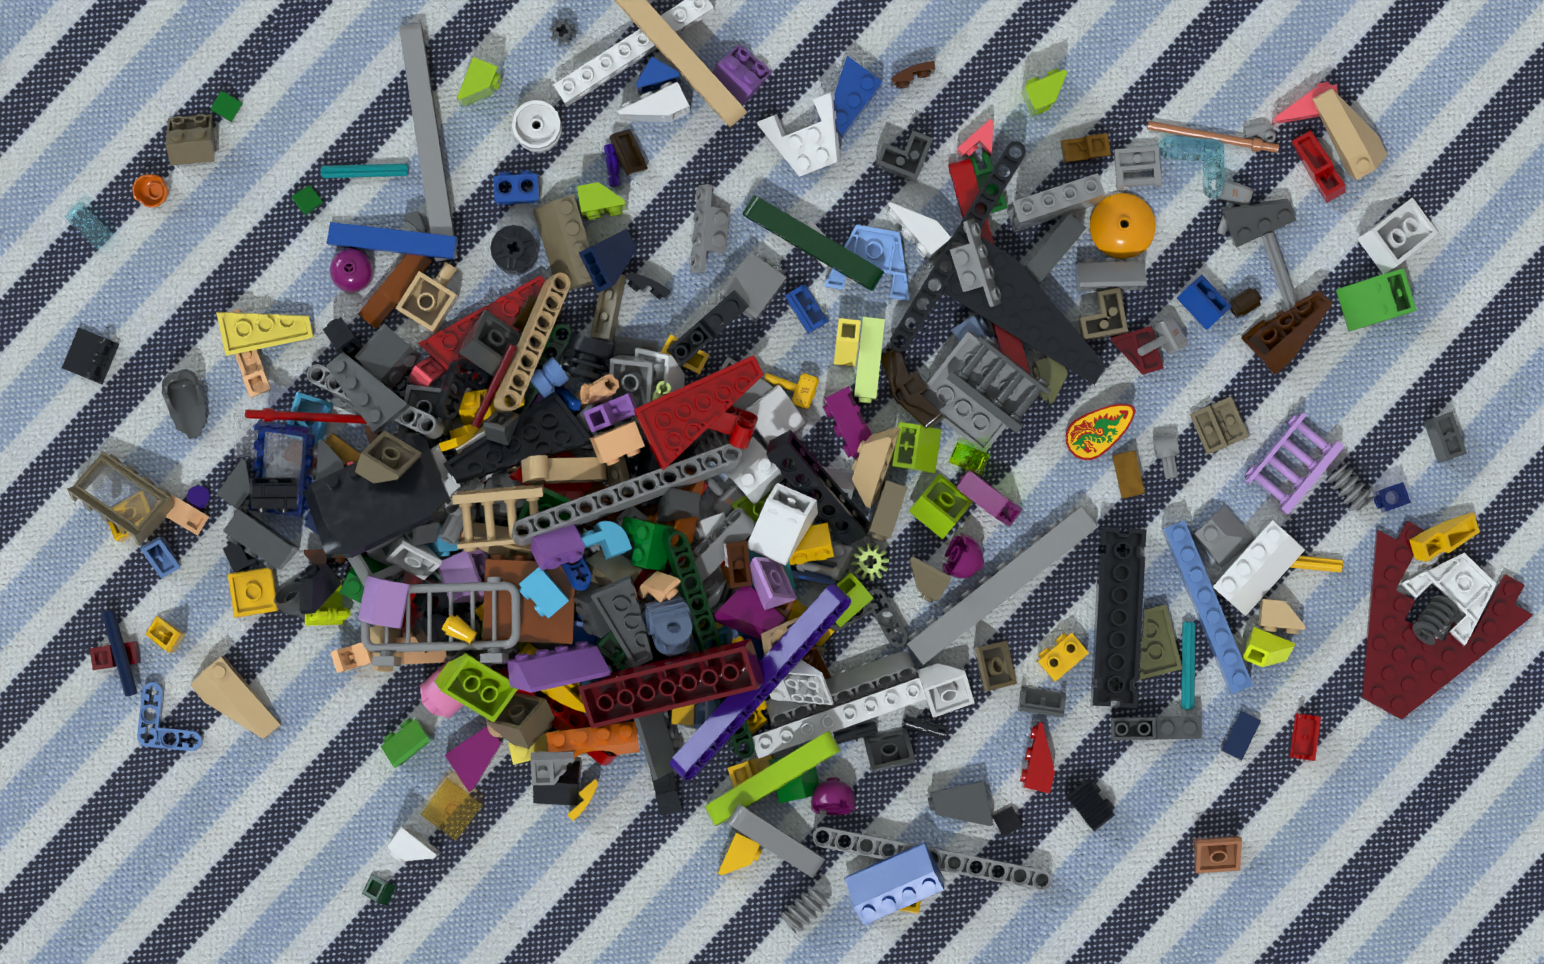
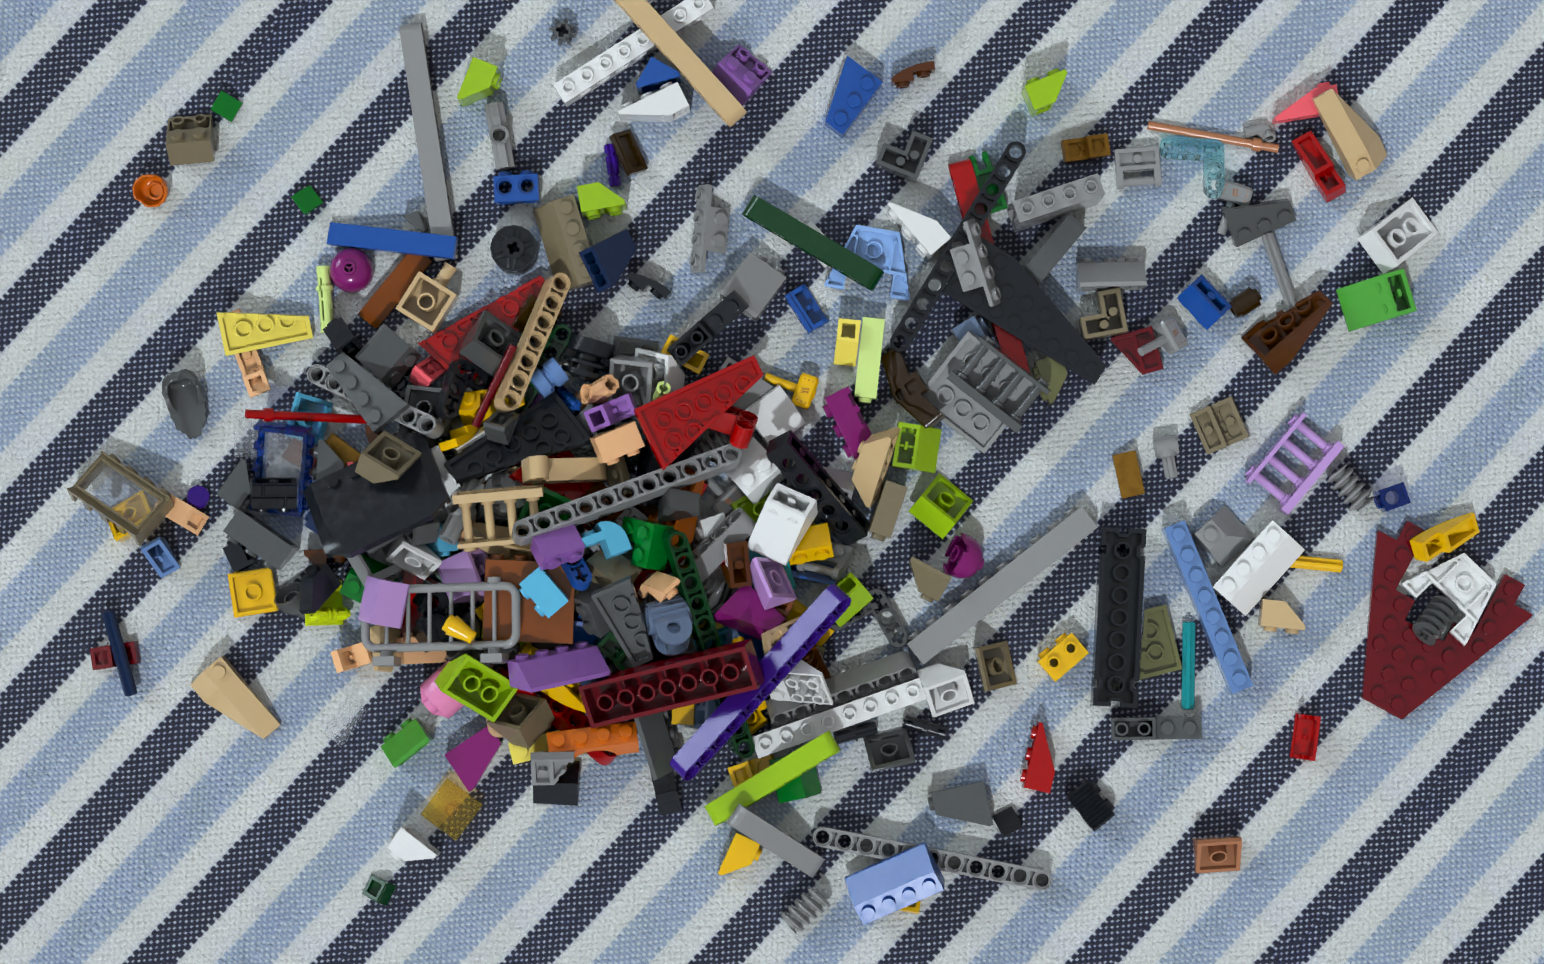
(88, 225): clear light blue slope -> none
(90, 356): black hinge -> none
(159, 732): medium blue beam -> none
(165, 634): yellow slope -> none
(325, 295): none -> yellowish green pin
(345, 721): none -> clear panel
(370, 170): teal axle -> none
(501, 149): none -> light grey piece
(525, 120): white wheel -> none
(587, 795): yellow slope -> none
(608, 311): dark tan plate -> none
(811, 146): white wing -> none
(833, 797): magenta cylinder -> none
(864, 557): yellowish green gear -> none
(969, 458): clear neon green slope -> none
(982, 136): coral slope -> none
(989, 498): magenta slope -> none
(1042, 702): dark grey hinge -> none
(1098, 430): shield -> none
(1119, 241): light orange dish -> none
(1241, 735): dark blue tile -> none
(1266, 649): neon yellow slope -> none
(1445, 437): dark grey hinge -> none

